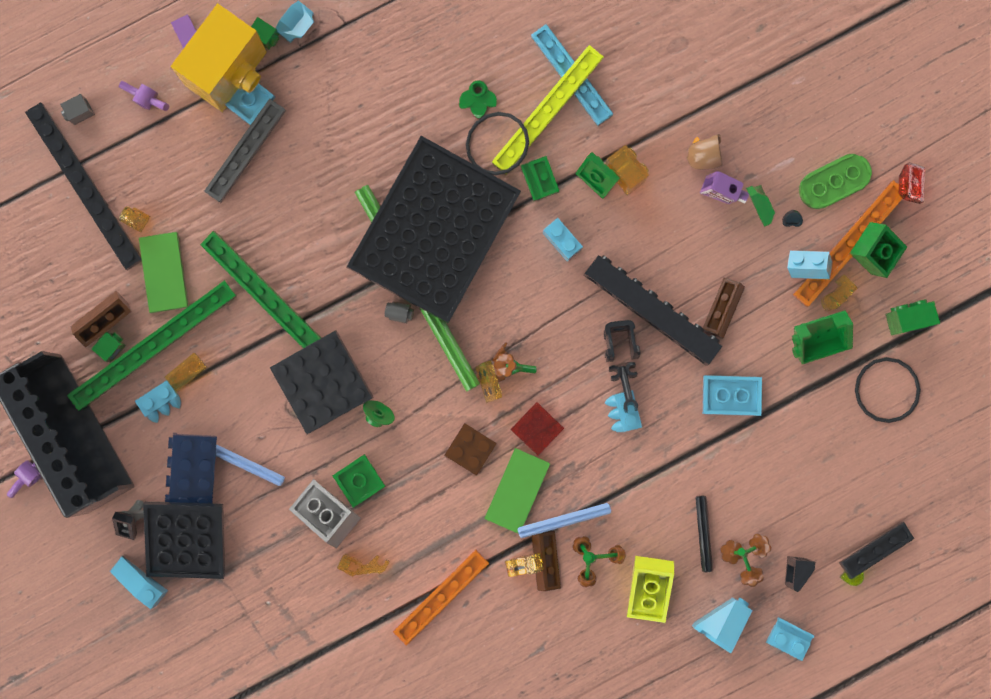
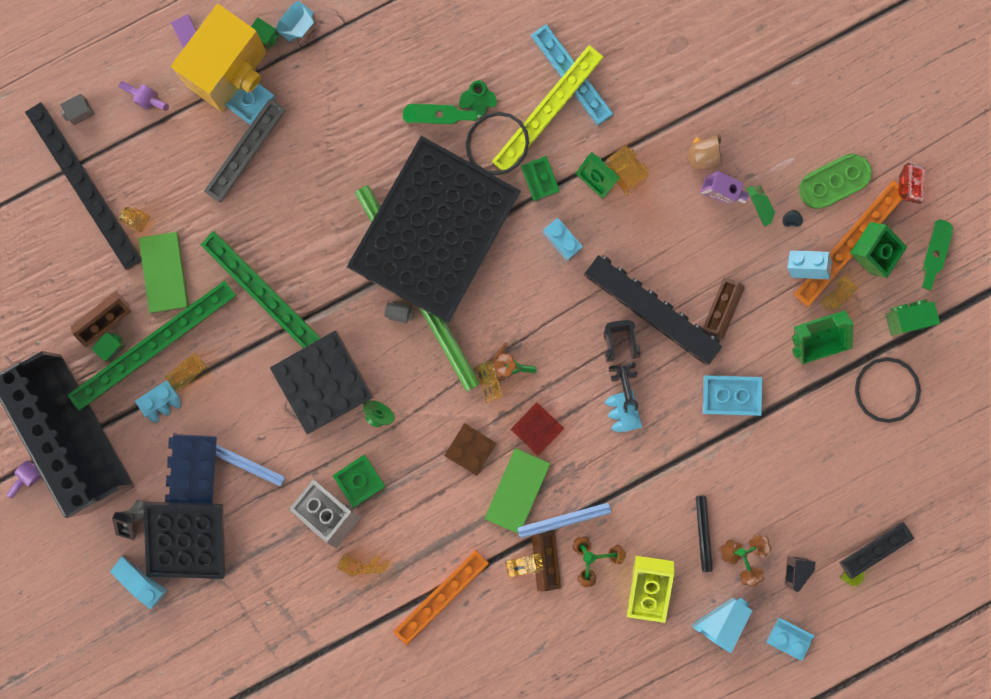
(428, 114): none -> green piece
(938, 243): none -> green piece

